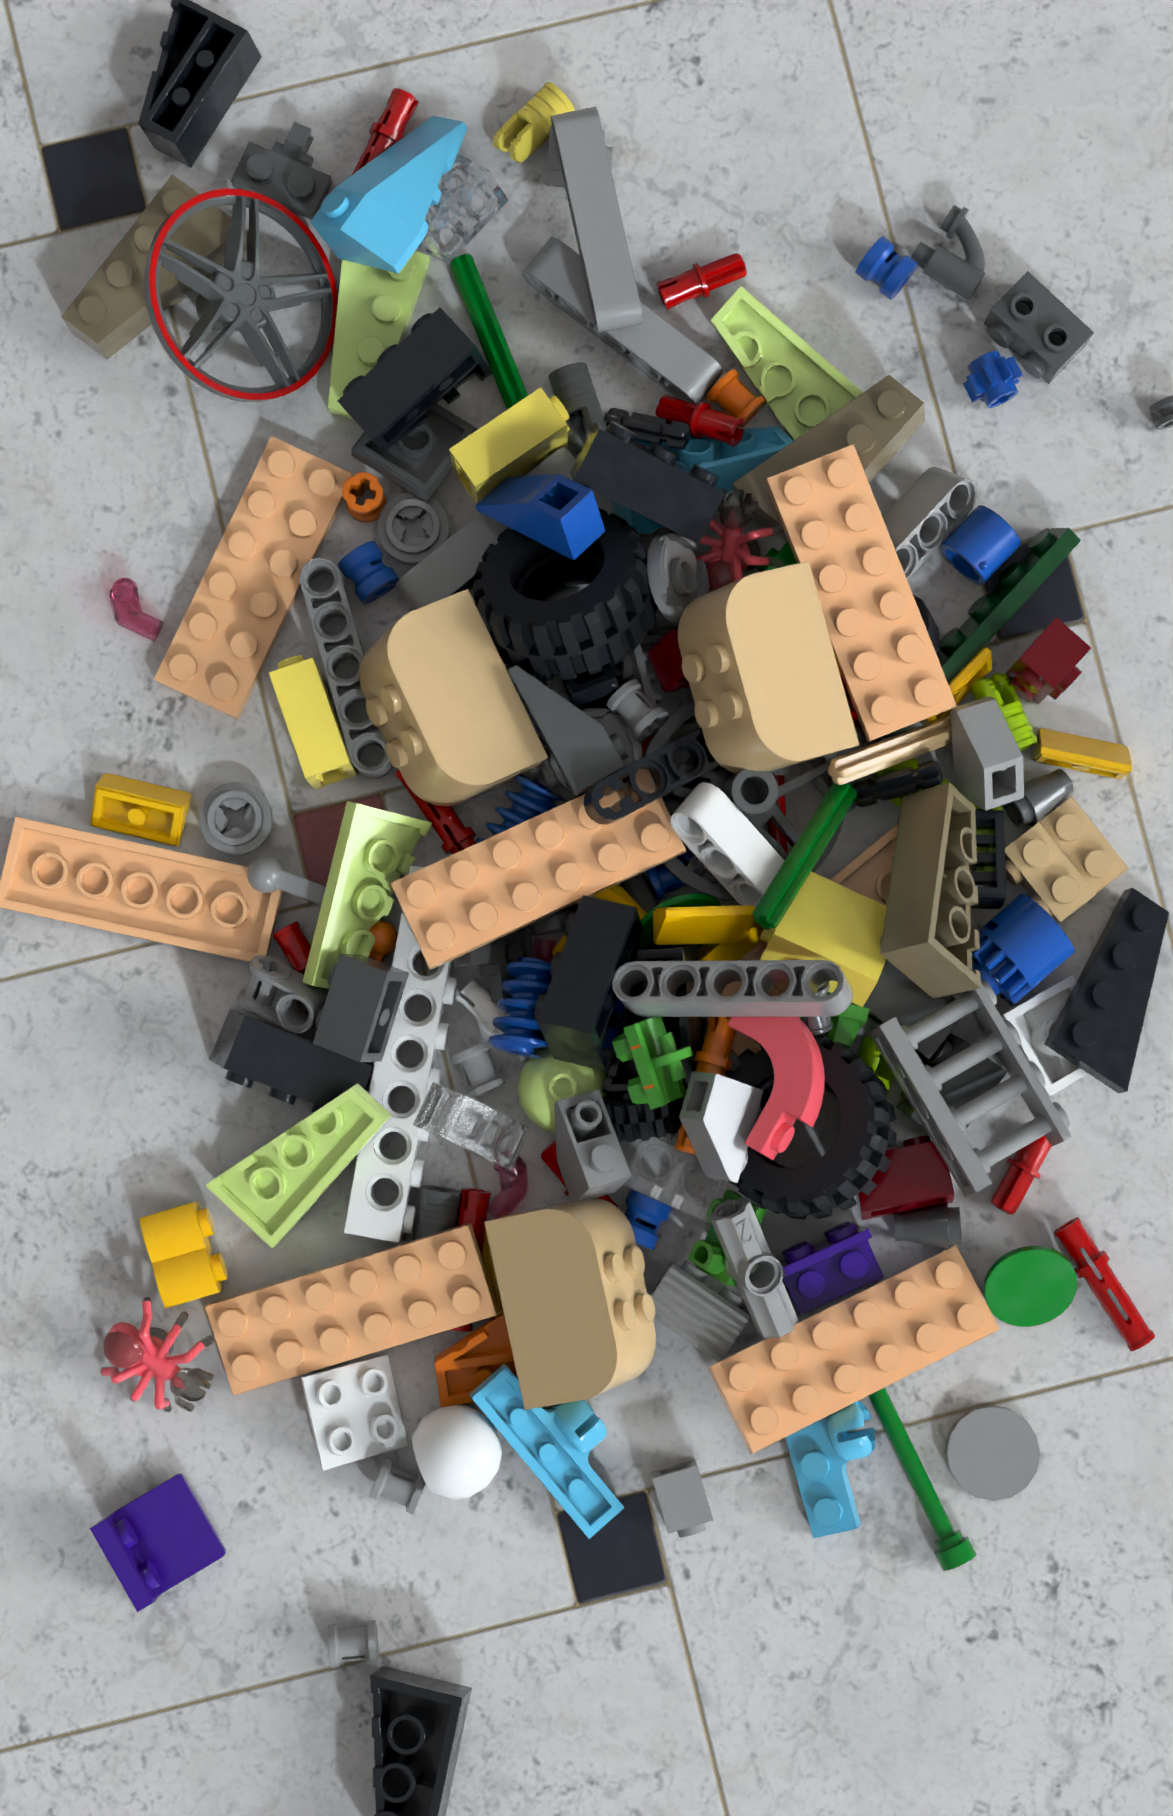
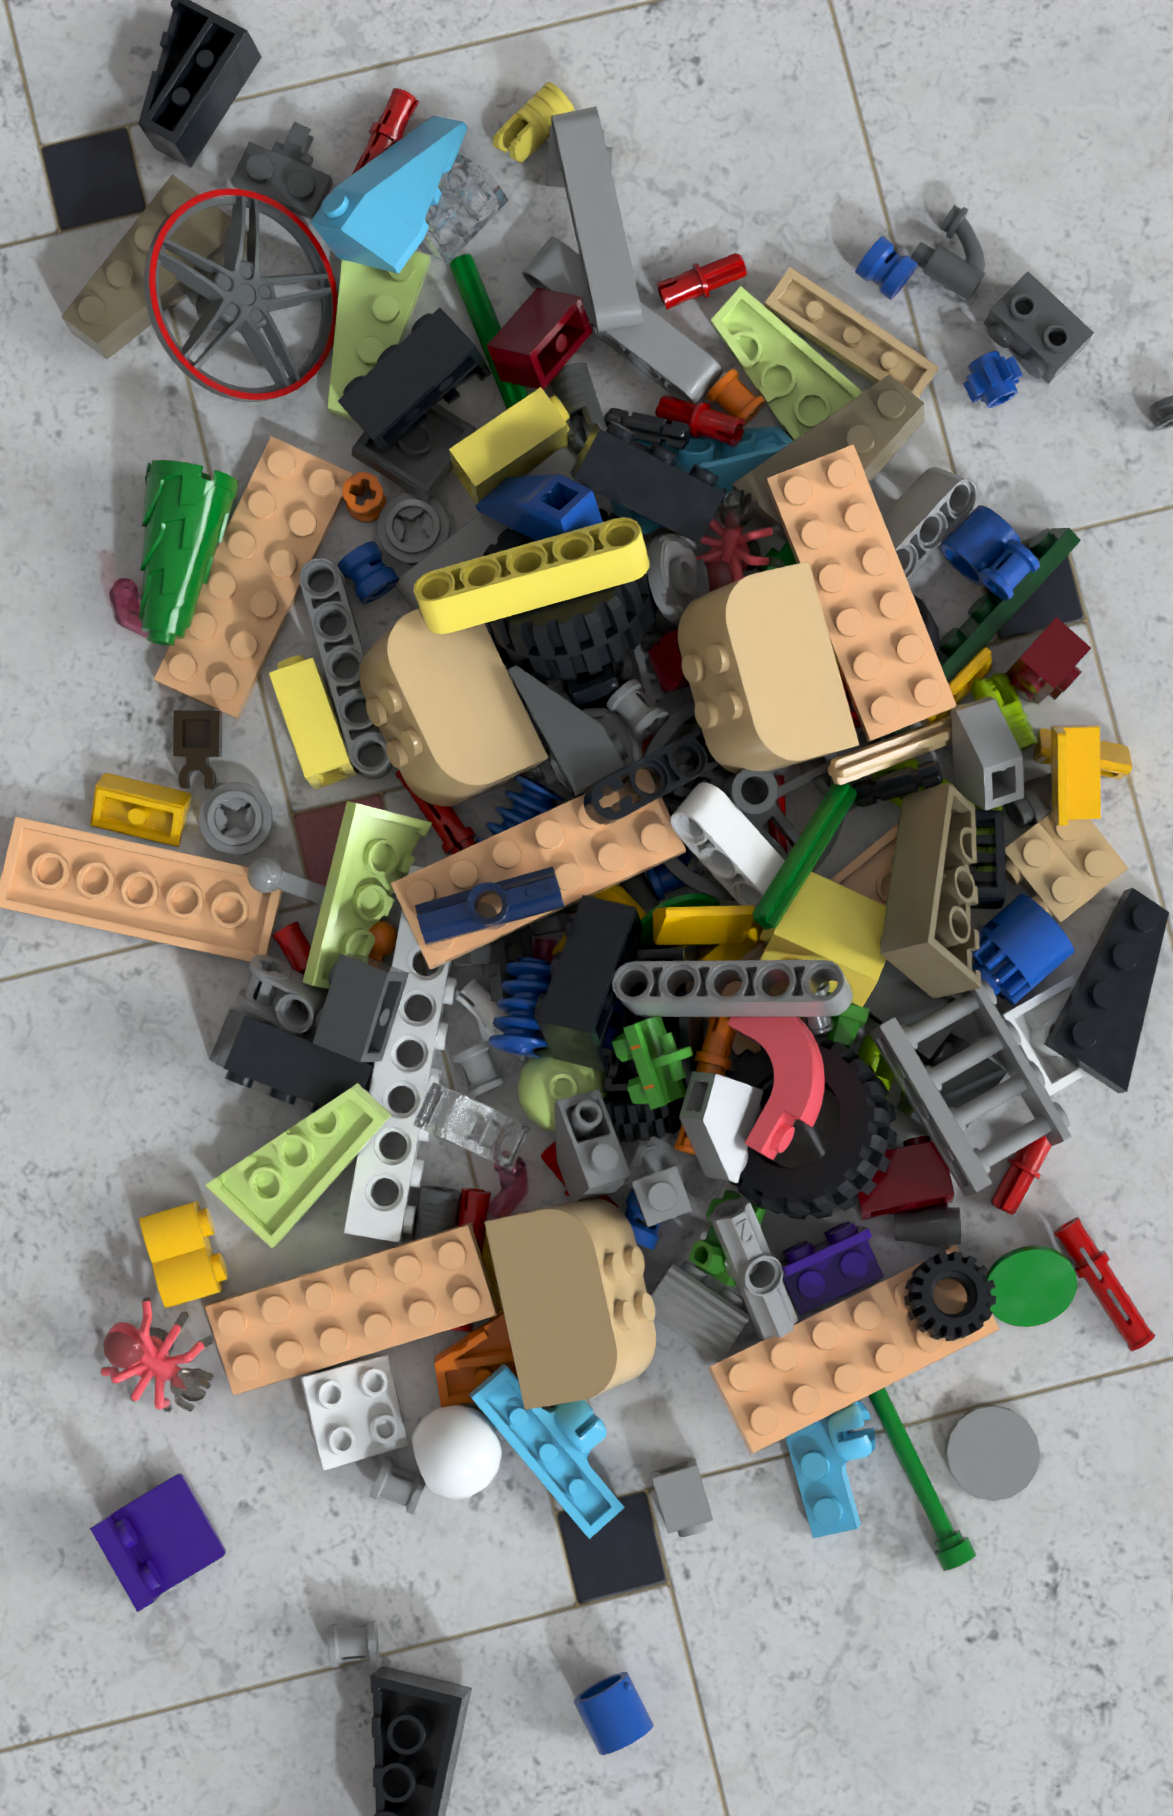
(182, 524): none -> green cone
(197, 738): none -> dark brown plate
(459, 915): none -> dark blue piece
(532, 575): none -> light yellow beam
(539, 338): none -> dark red brick
(613, 1713): none -> blue piece
(661, 1195): none -> light grey brick
(847, 333): none -> tan plate
(969, 1276): none -> black tyre
(1009, 569): none -> blue bush
(1075, 773): none -> yellow panel

